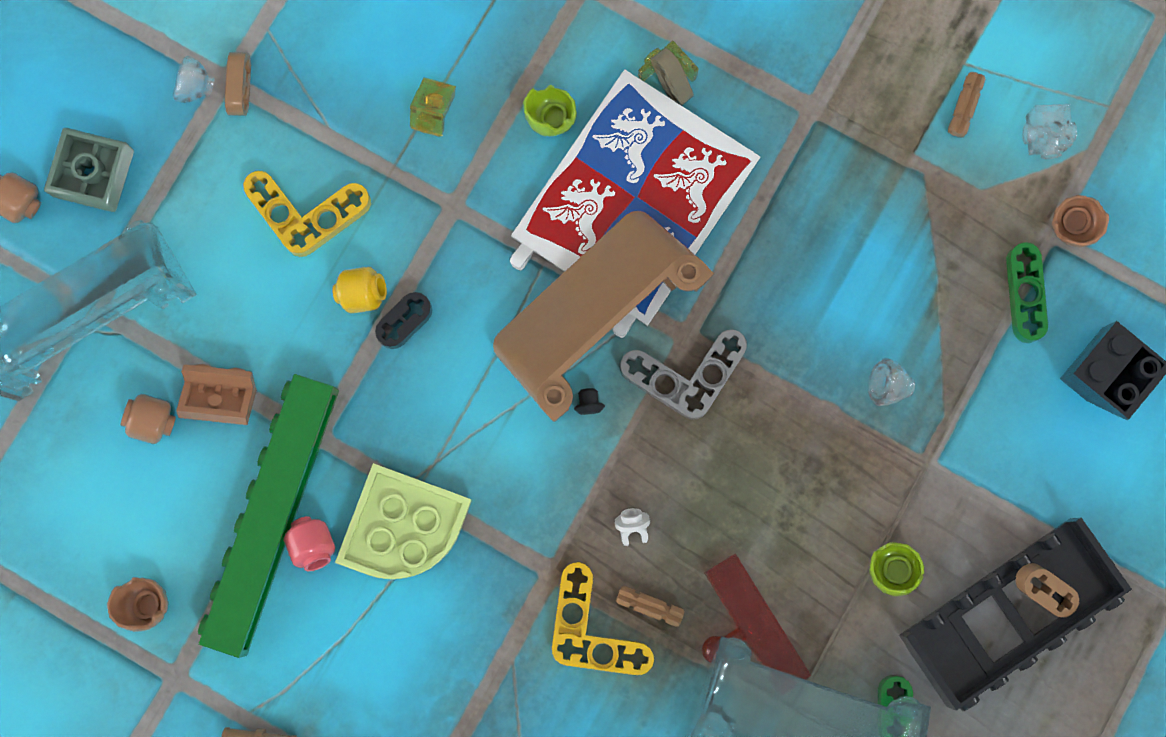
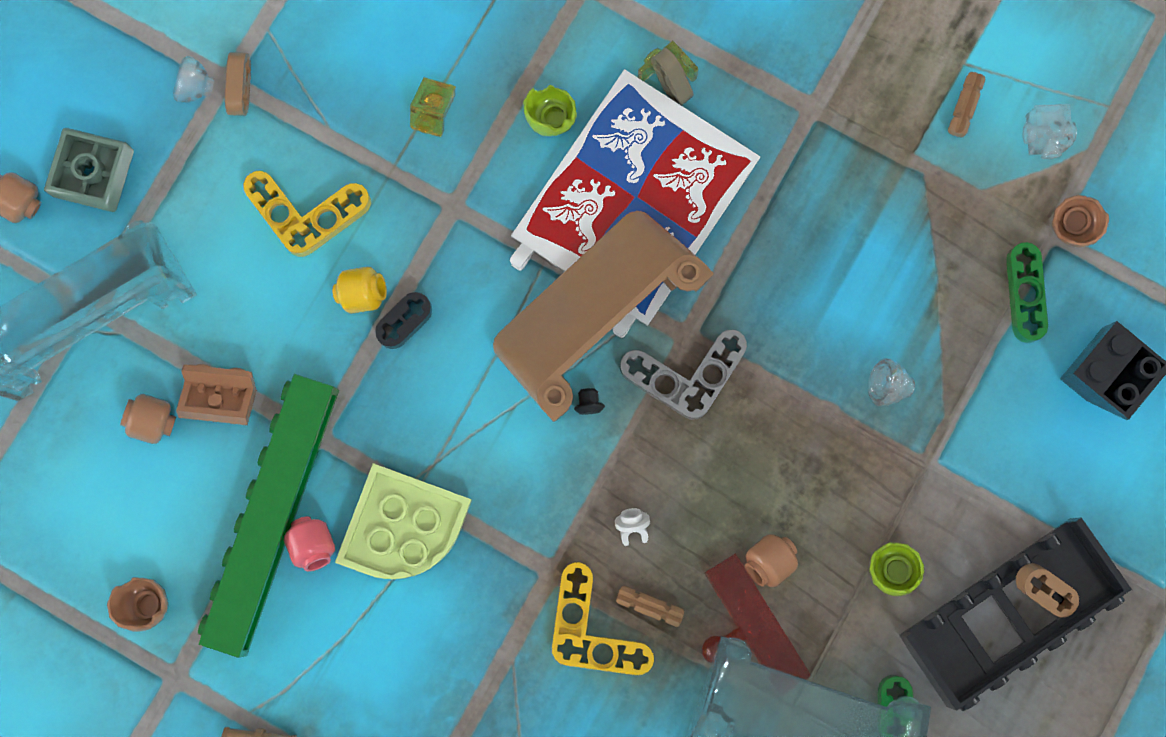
(771, 560): none -> nougat head

